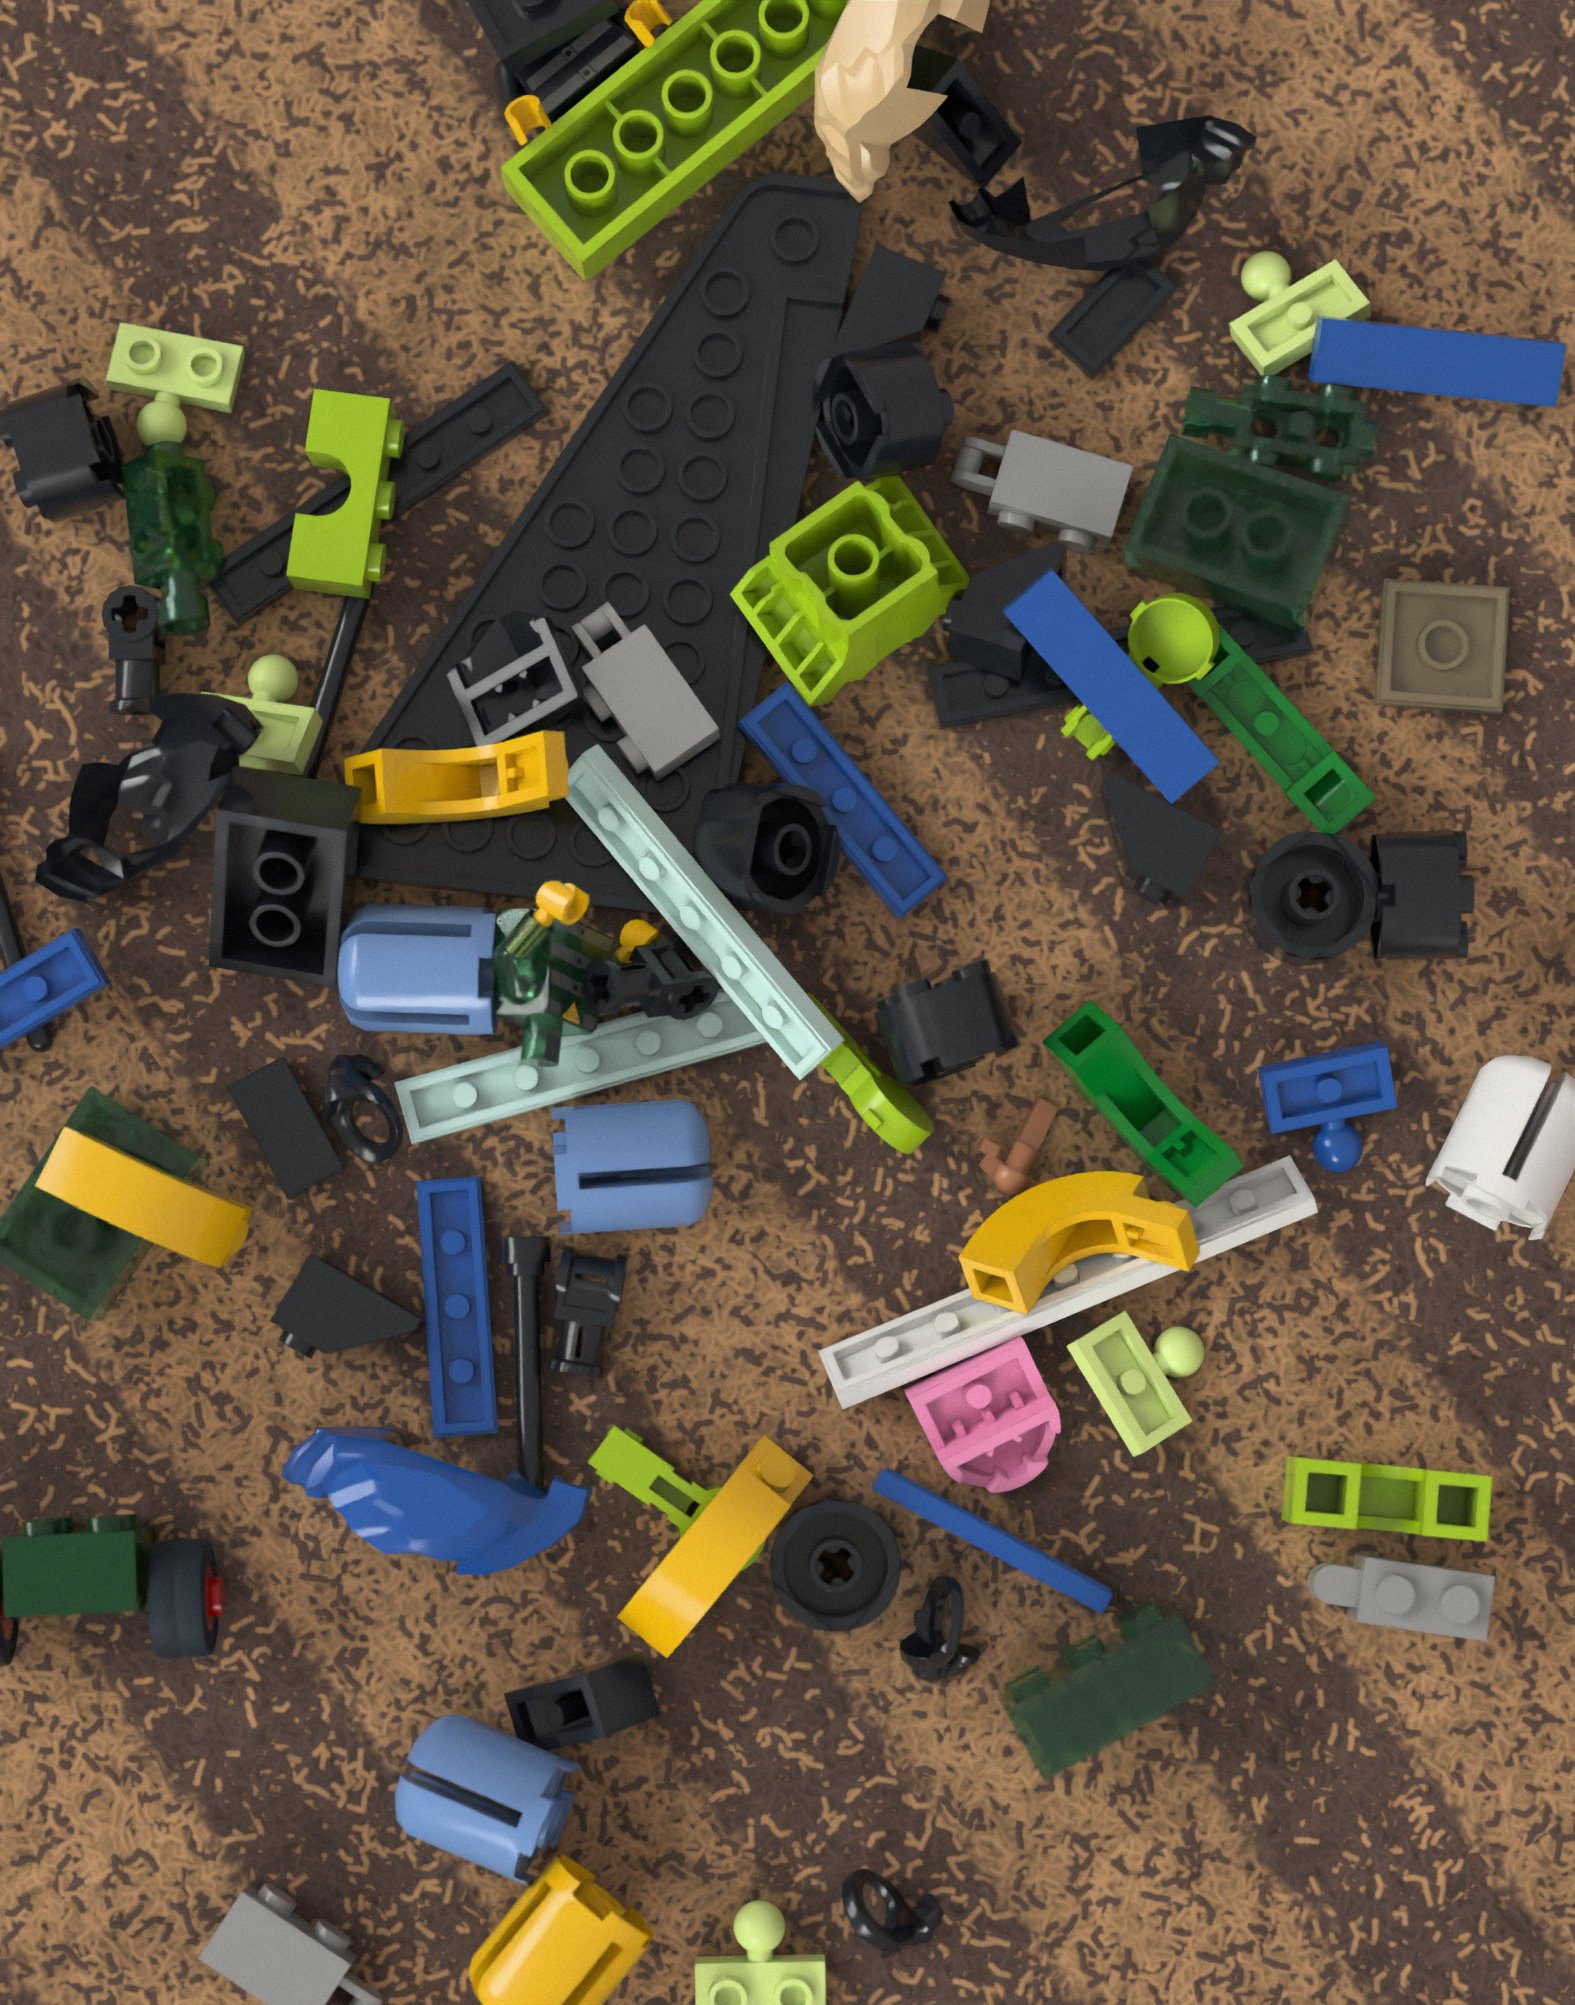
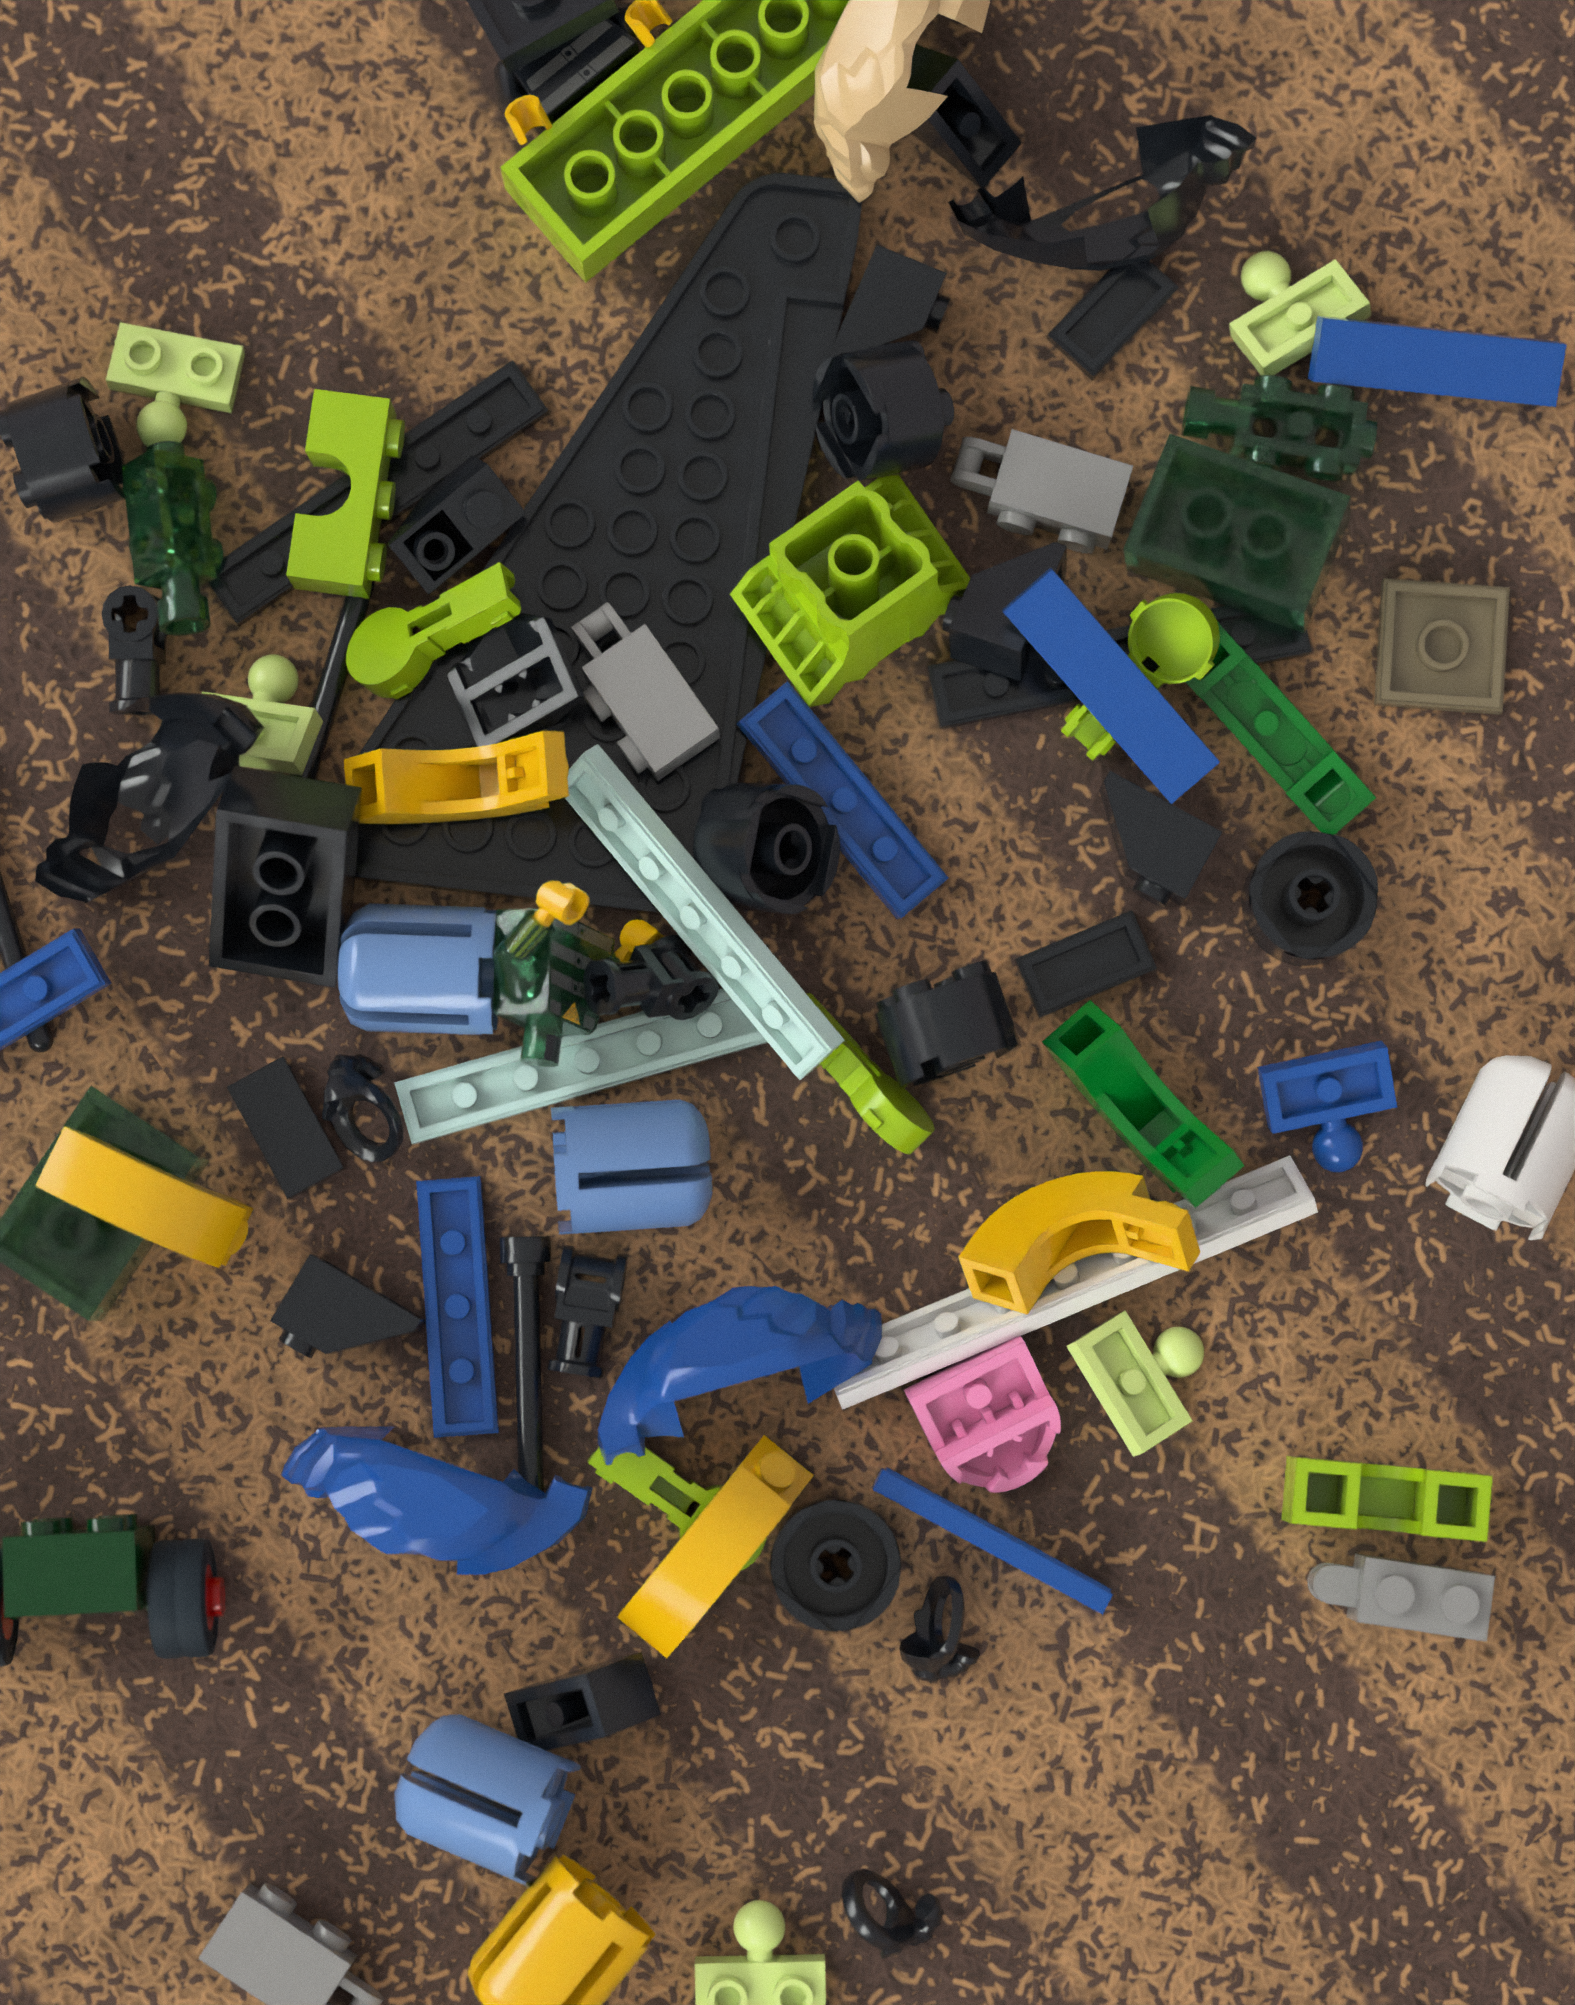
(394, 661): none -> lime piece
(454, 523): none -> black slope
(730, 1342): none -> blue animal
(1012, 1175): nougat piece -> none
(1085, 964): none -> black tile
(1105, 1688): clear green brick -> none
(1421, 895): black brick -> none

